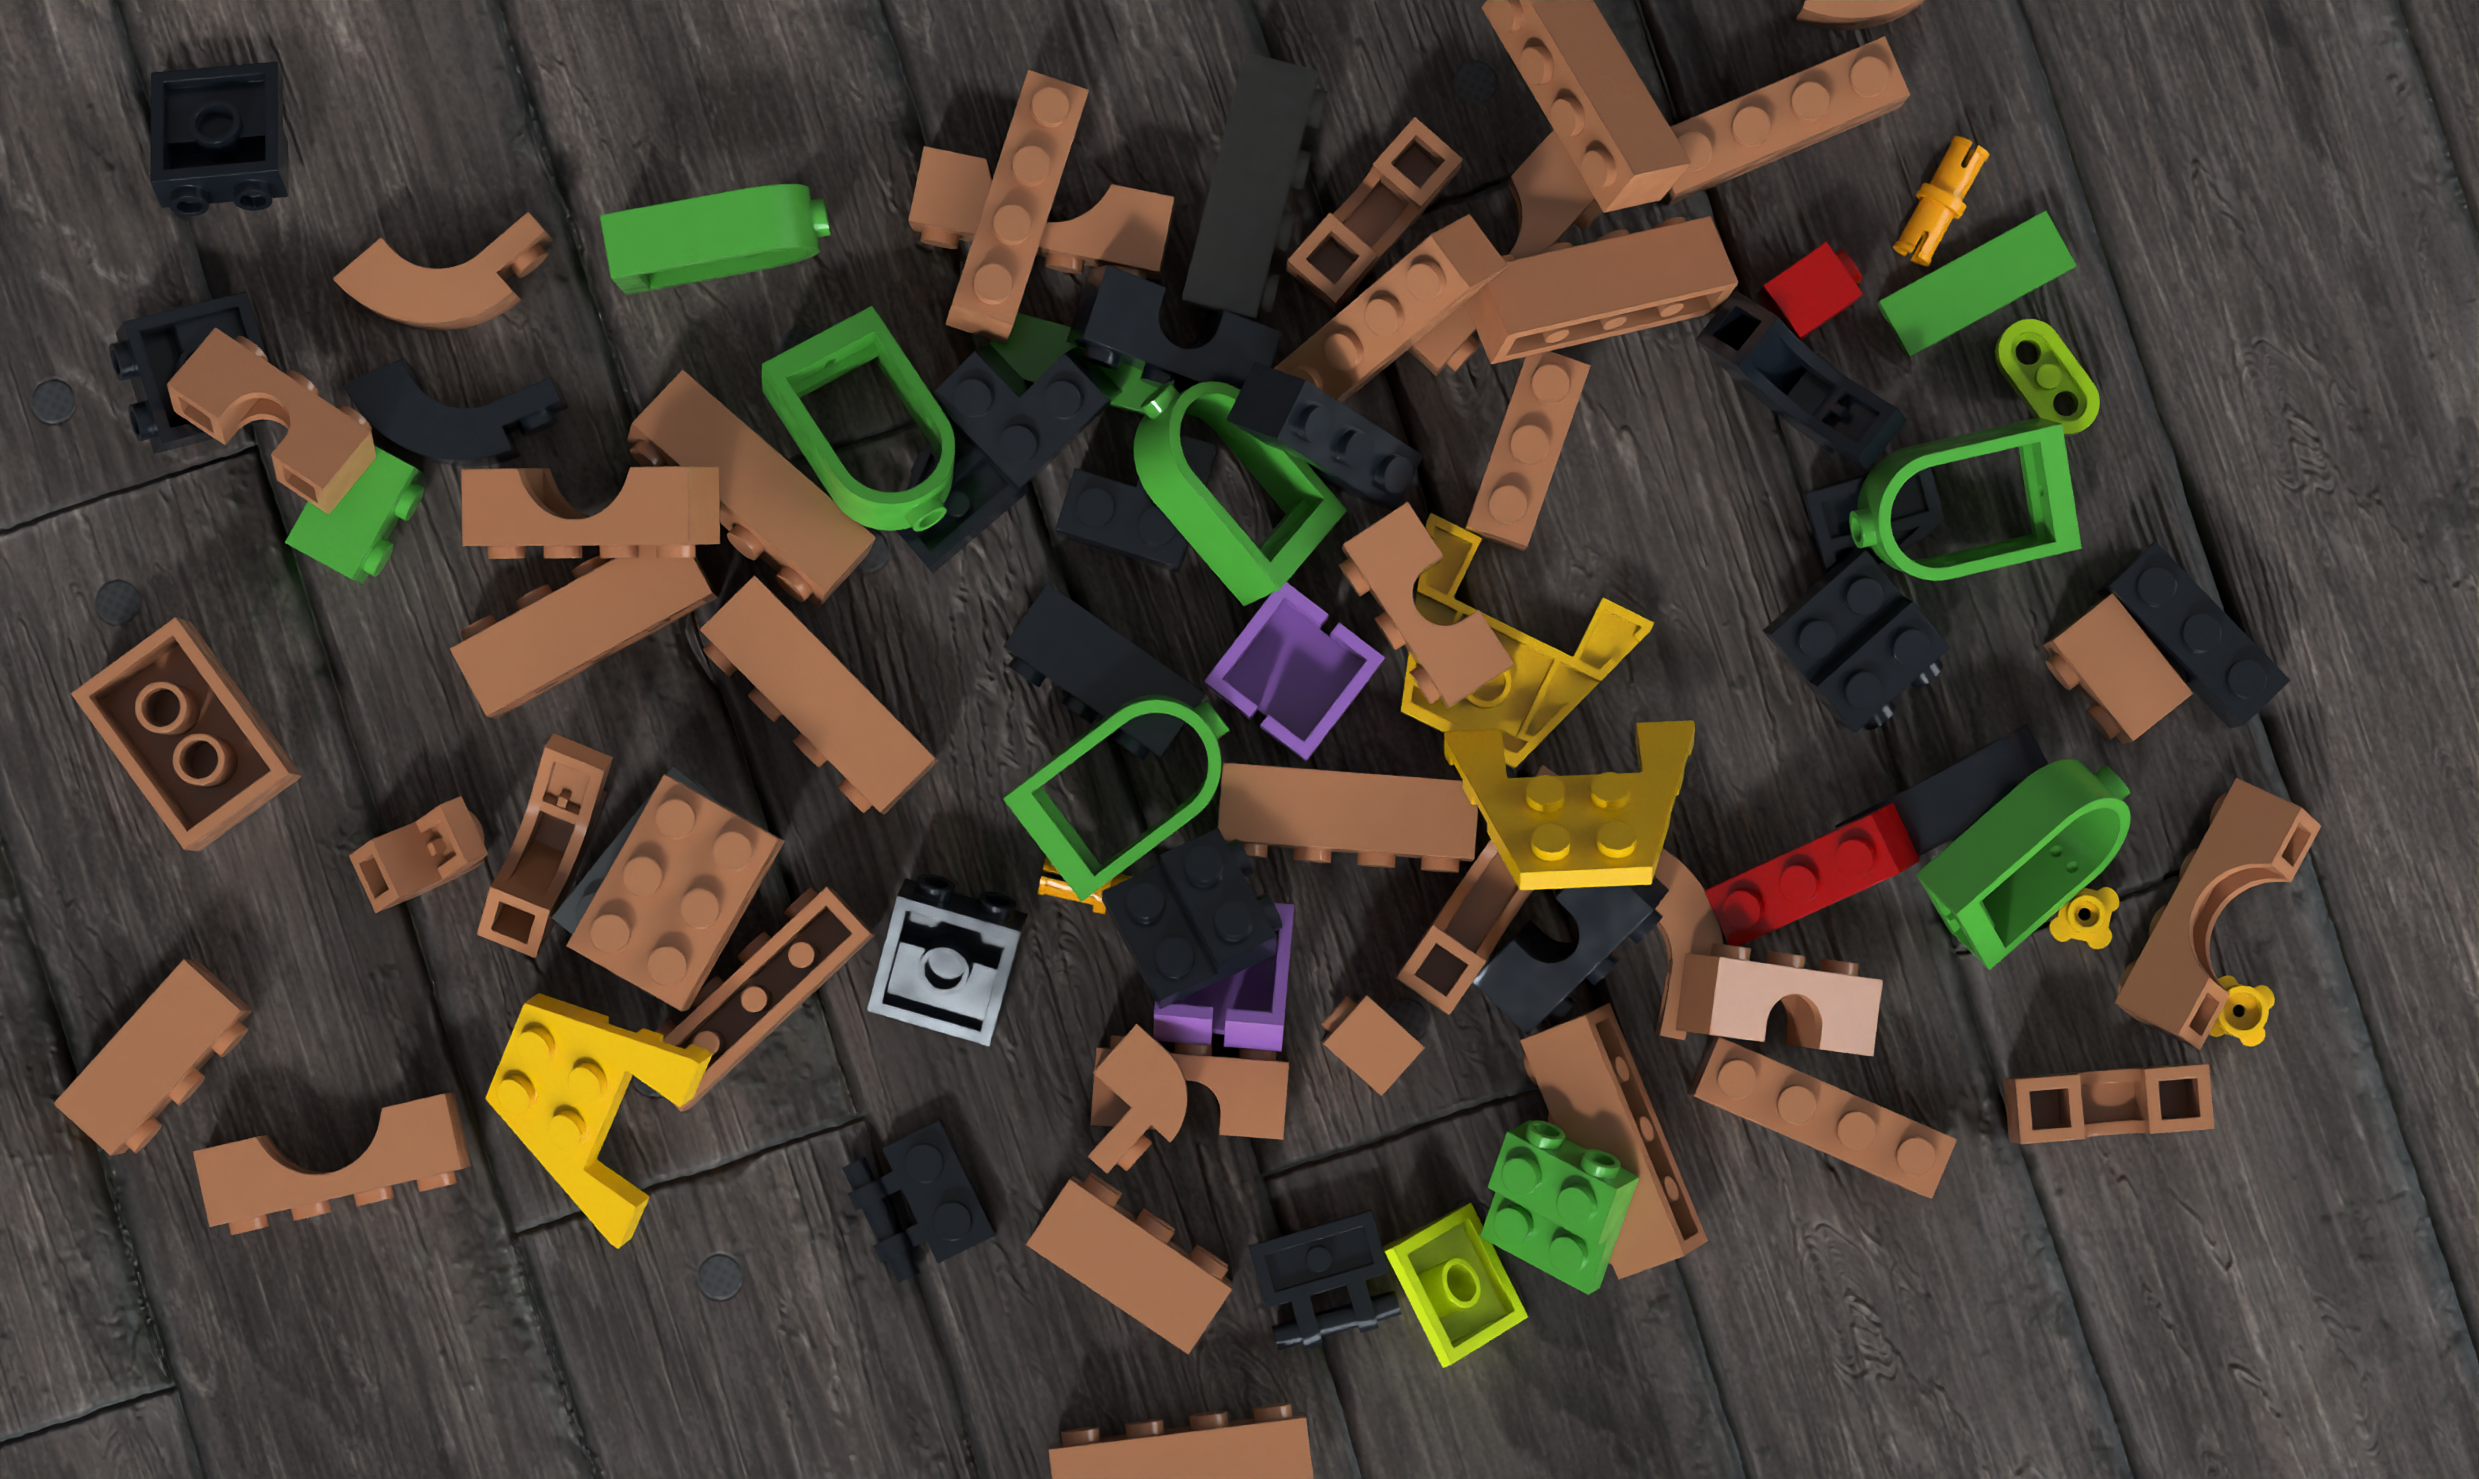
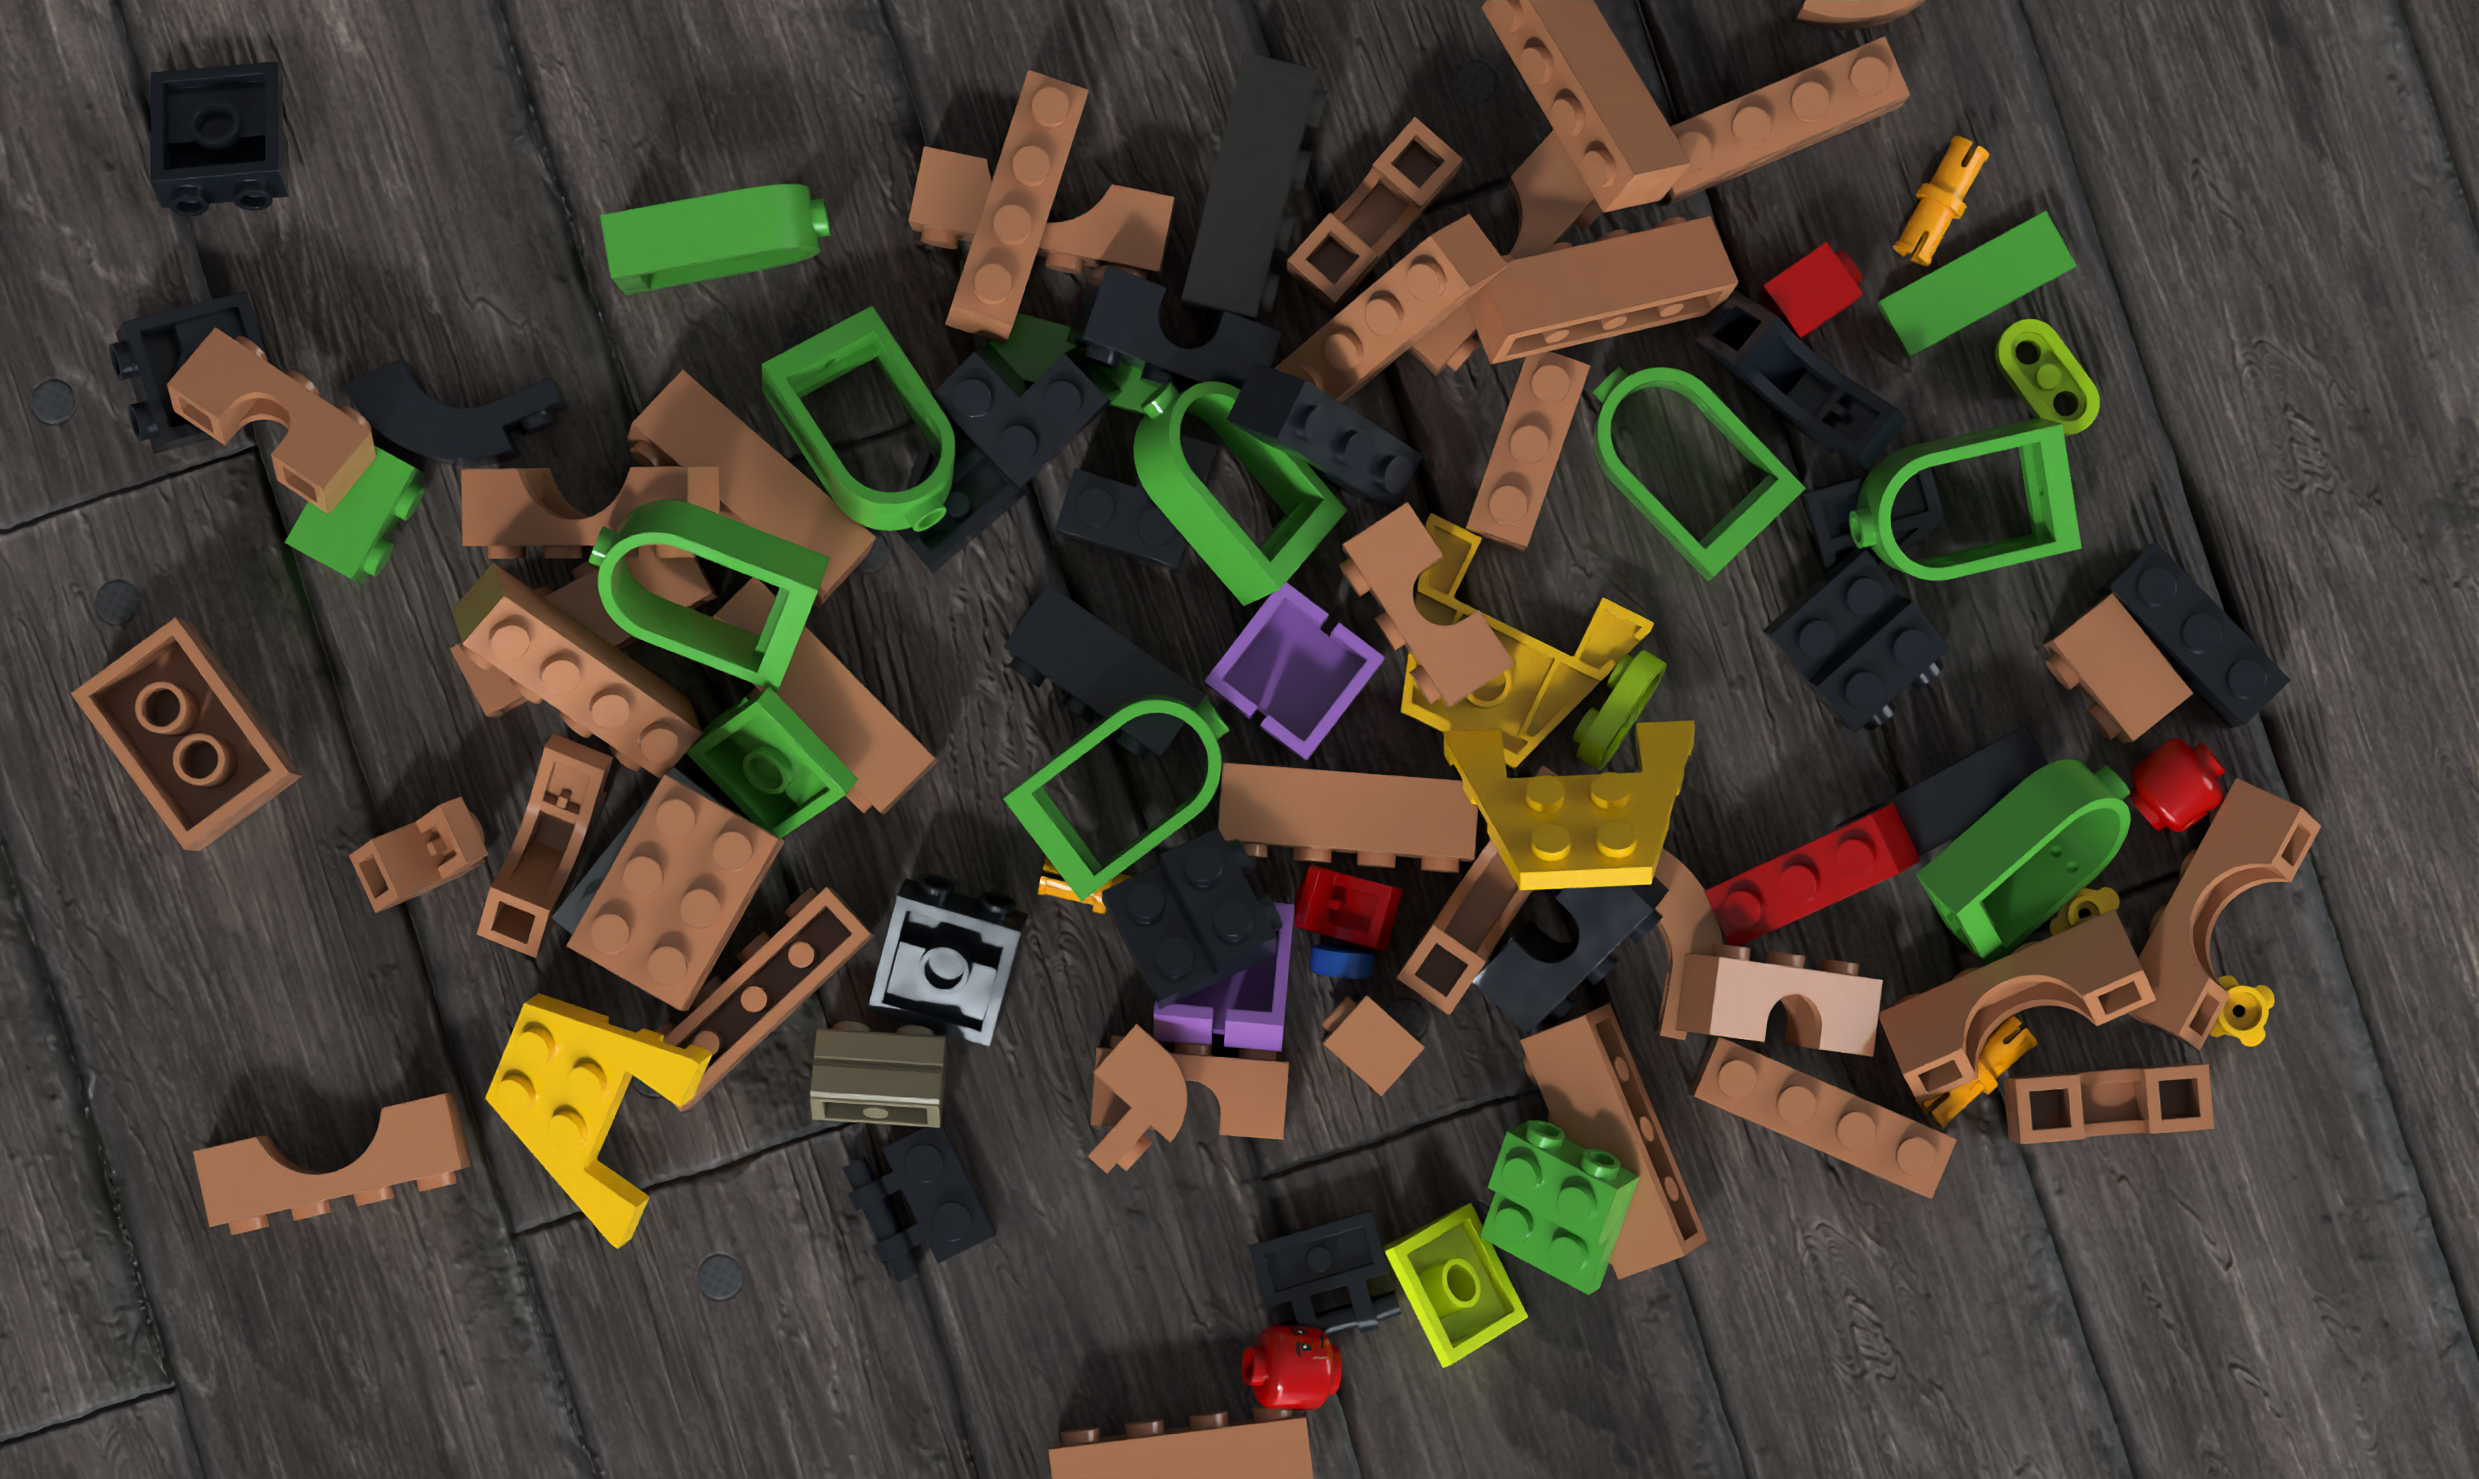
(155, 1059): nougat brick -> none
(446, 296): nougat arch -> none
(575, 672): none -> nougat brick
(694, 634): none -> bright green window
(771, 763): none -> bright green plate
(878, 1075): none -> dark tan brick
(1132, 1261): nougat brick -> none
(1292, 1367): none -> red head
(1341, 961): none -> blue tile
(1346, 907): none -> red bracket
(1632, 686): none -> lime plate
(1745, 520): none -> bright green window
(1944, 1029): none -> nougat arch
(1993, 1061): none -> light orange pin
(2177, 785): none -> red head

